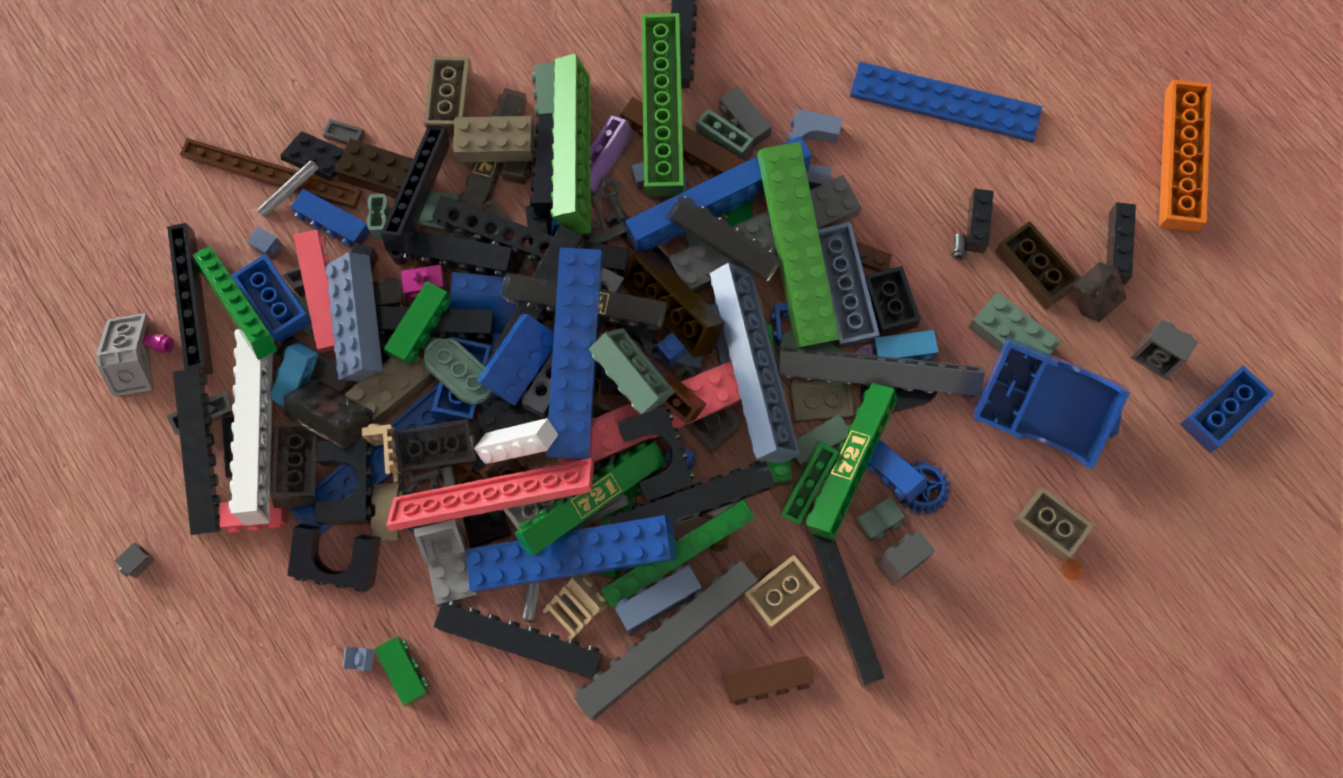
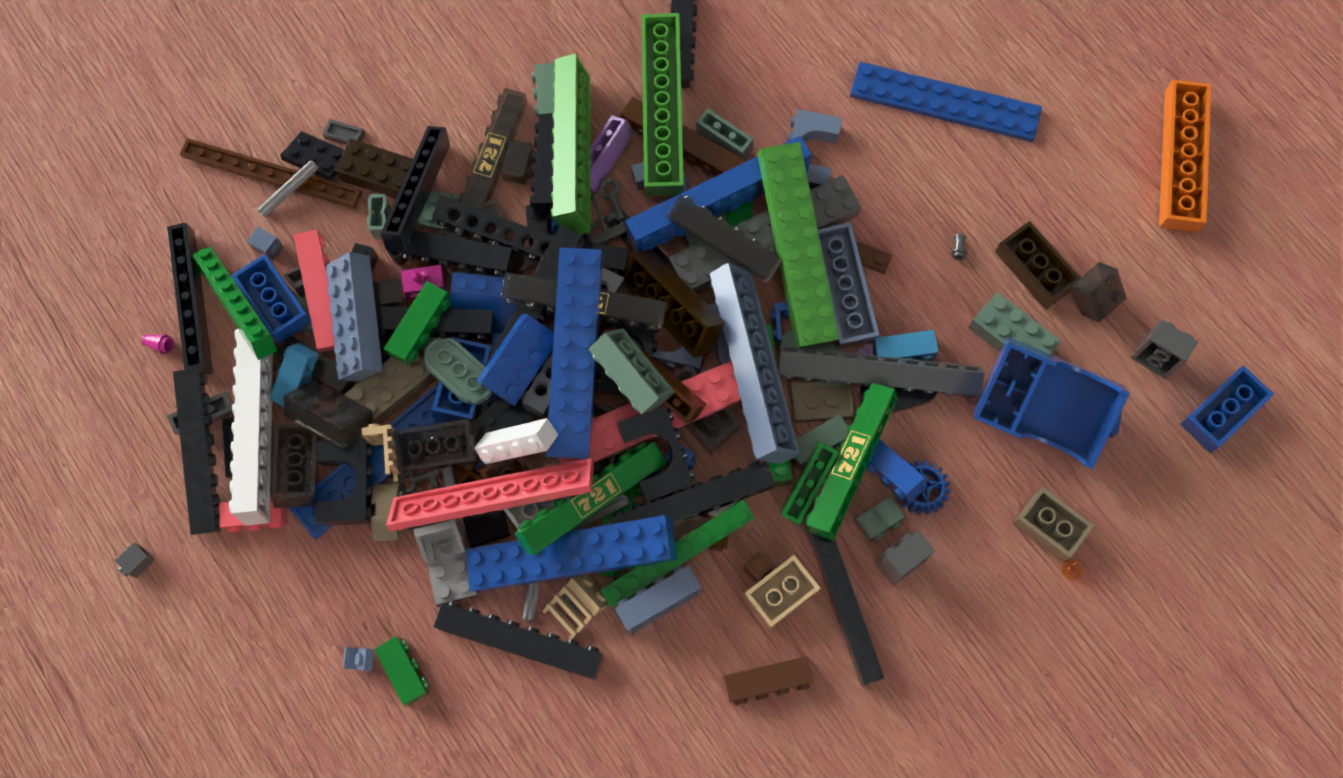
(123, 356): light grey bracket -> none
(307, 565): black arch -> none
(330, 219): blue brick -> none
(448, 91): dark tan brick -> none
(493, 139): dark tan brick -> none
(665, 641): dark grey brick -> none
(671, 349): blue brick -> none
(744, 115): dark grey brick -> none
(892, 301): black brick -> none
(979, 220): black brick -> none
(1121, 239): black brick -> none

